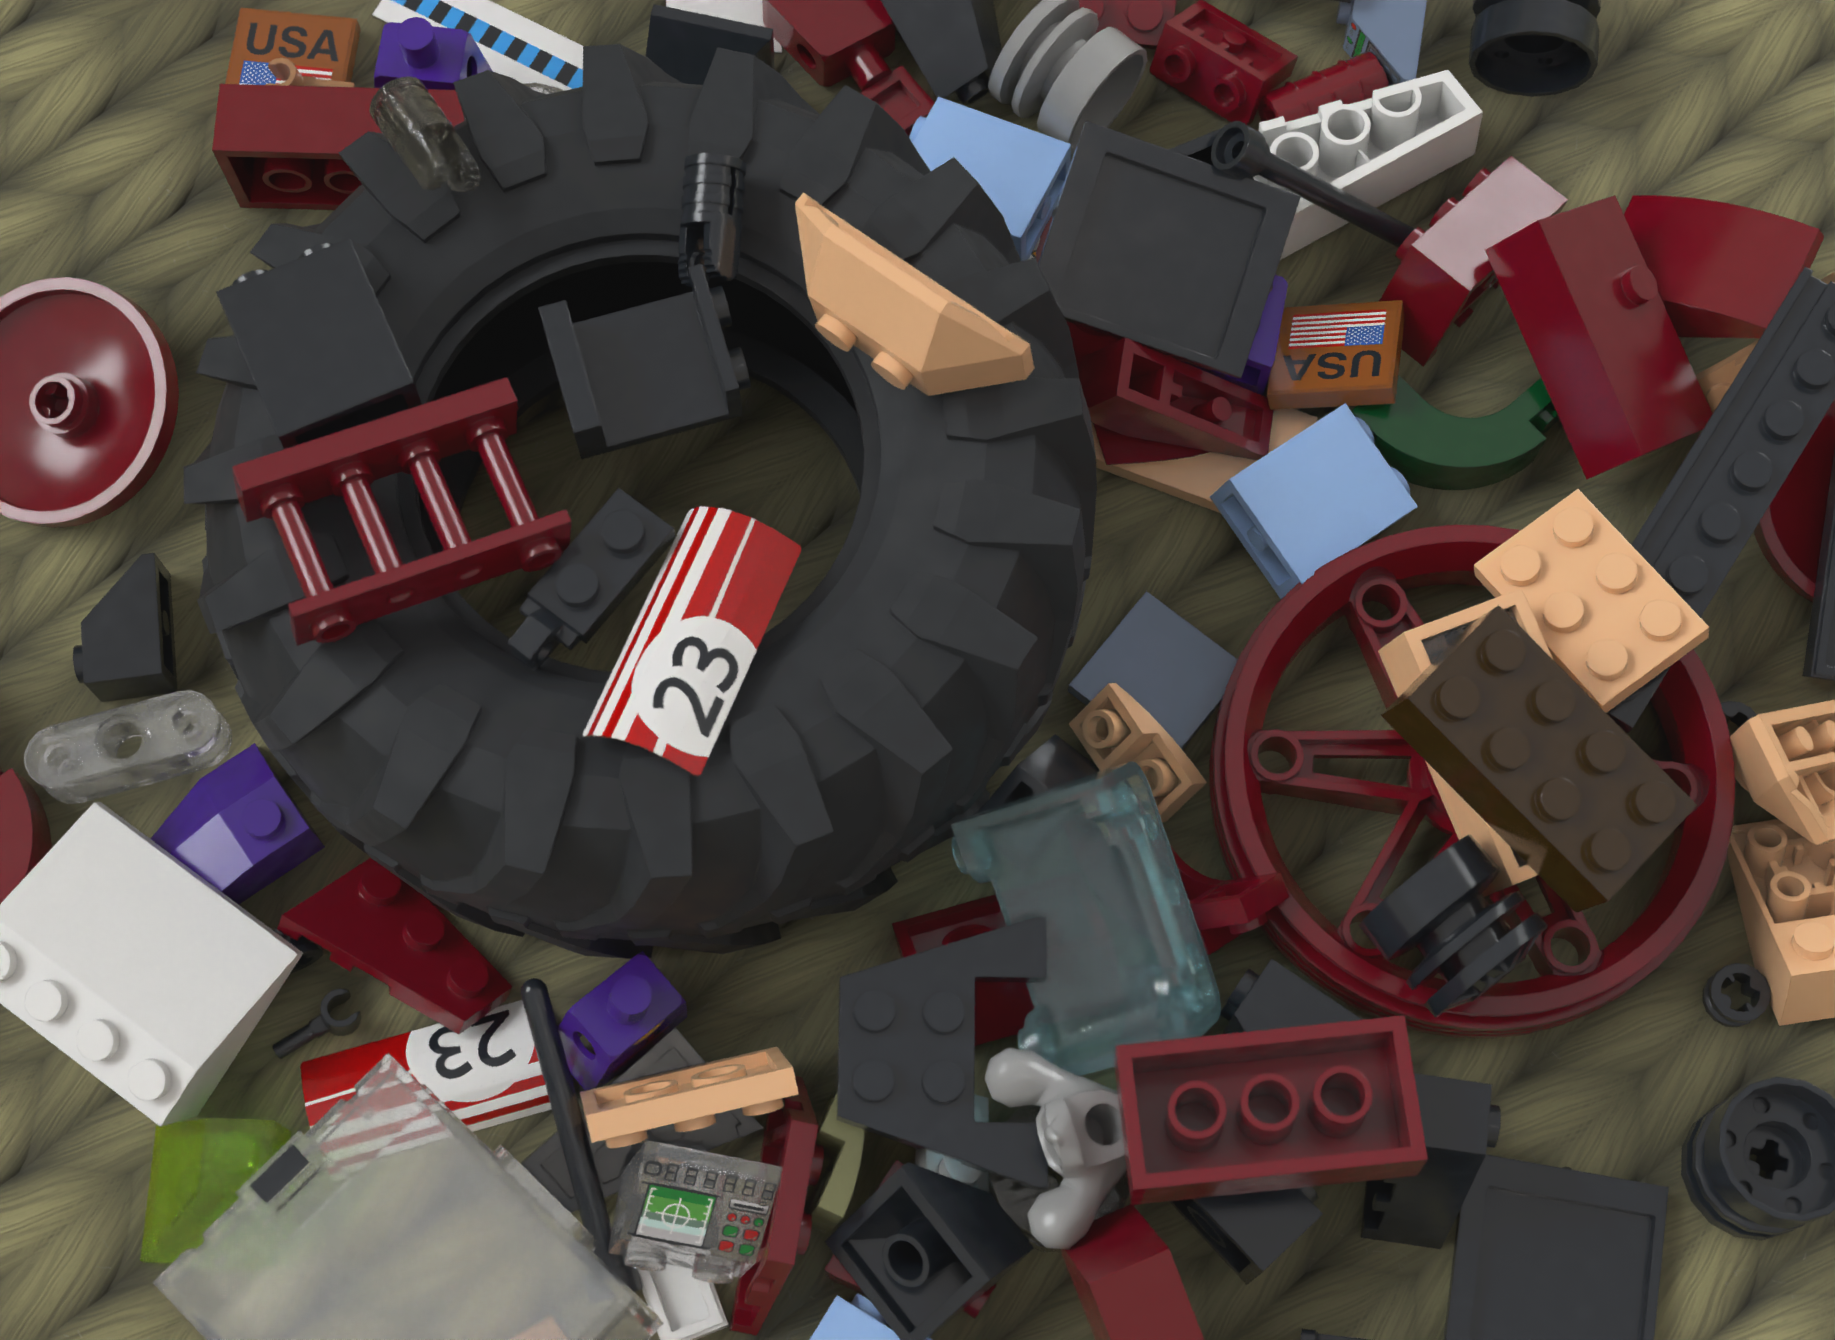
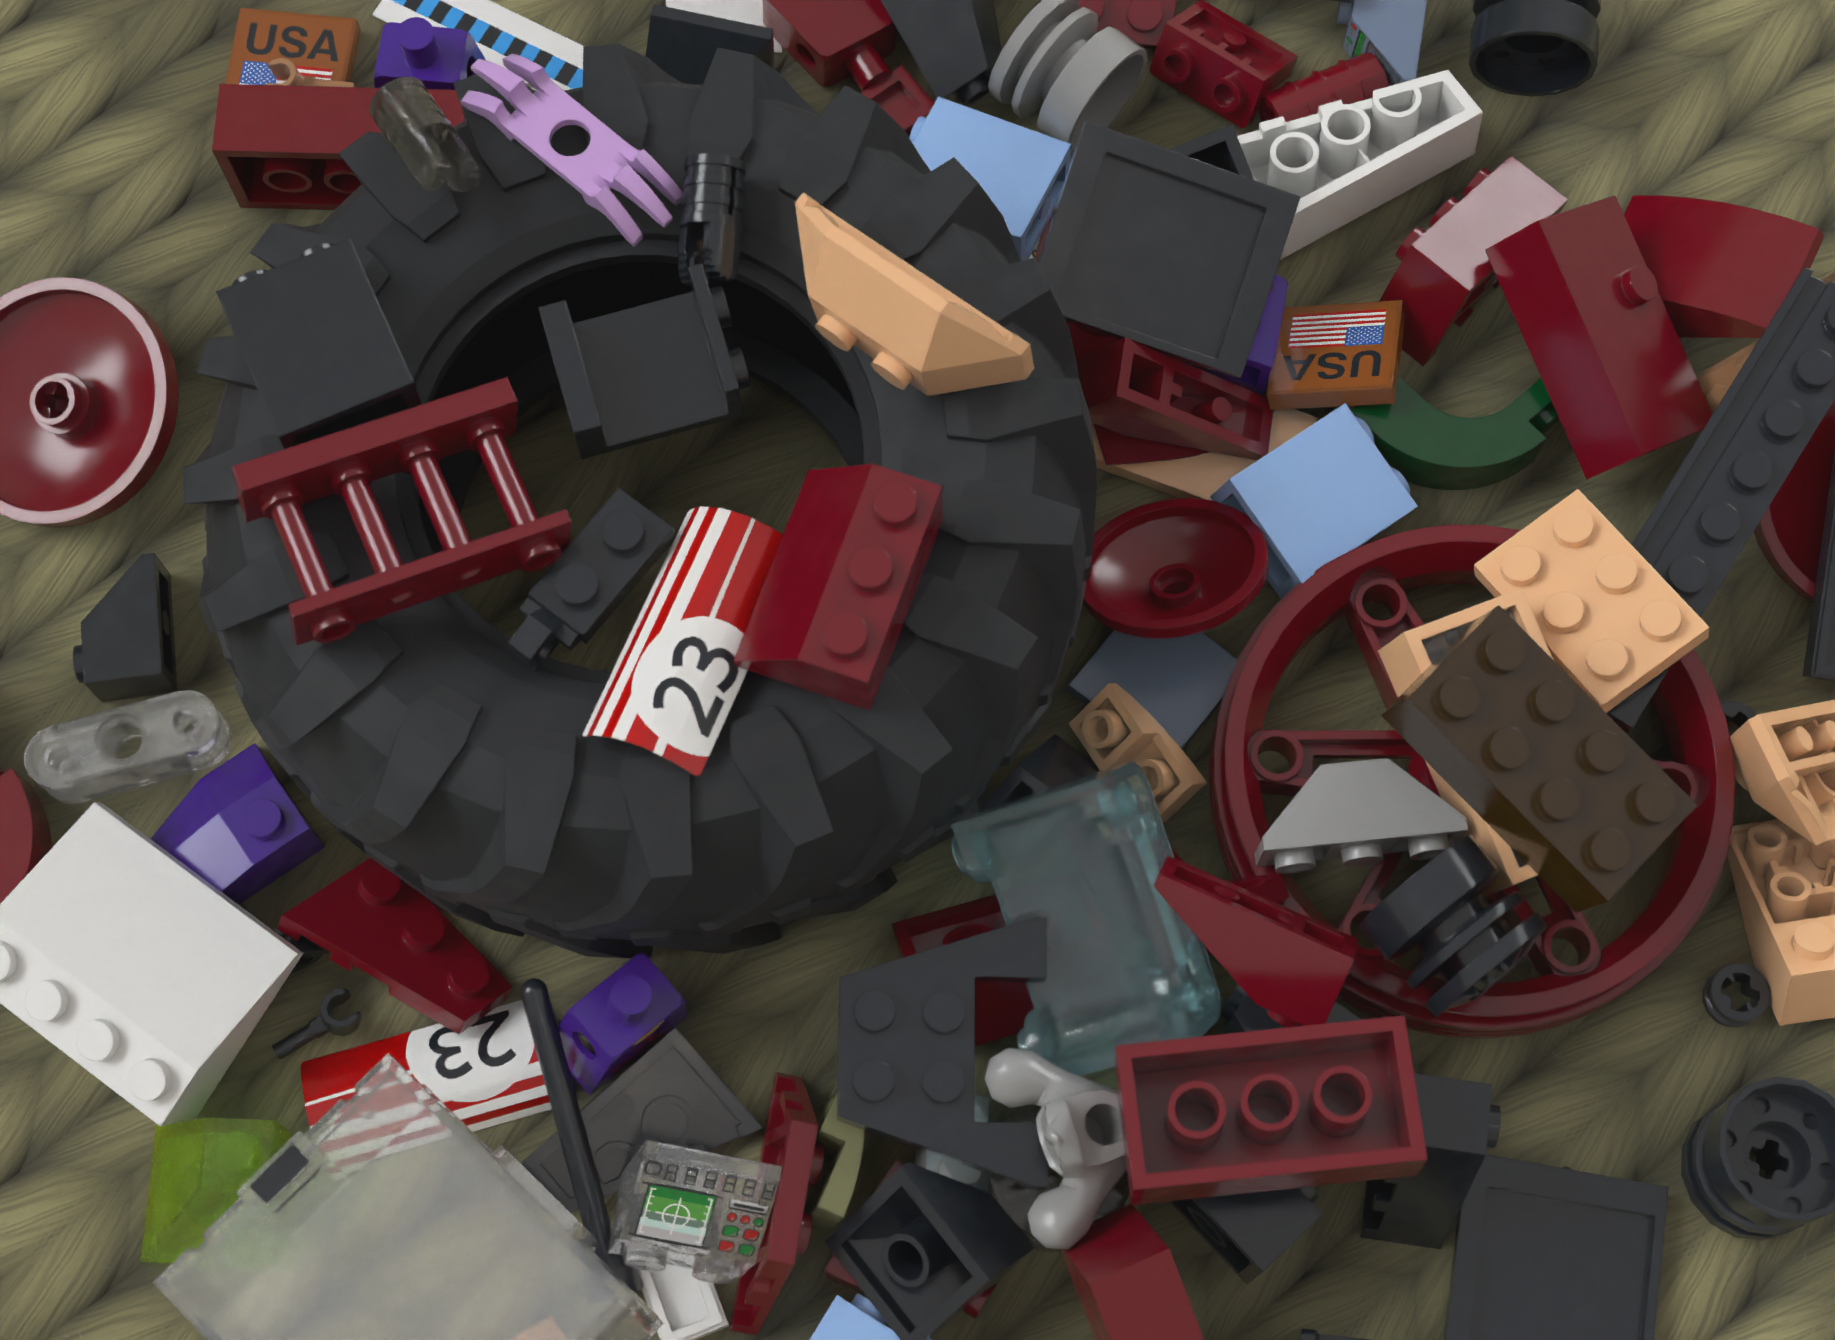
(604, 163): none -> lavender piece
(688, 1097): light nougat plate -> none
(843, 581): none -> dark red slope
(1175, 568): none -> dark red dish
(1244, 153): black piece -> none
(1268, 949): none -> dark red slope
(1358, 816): none -> light grey slope

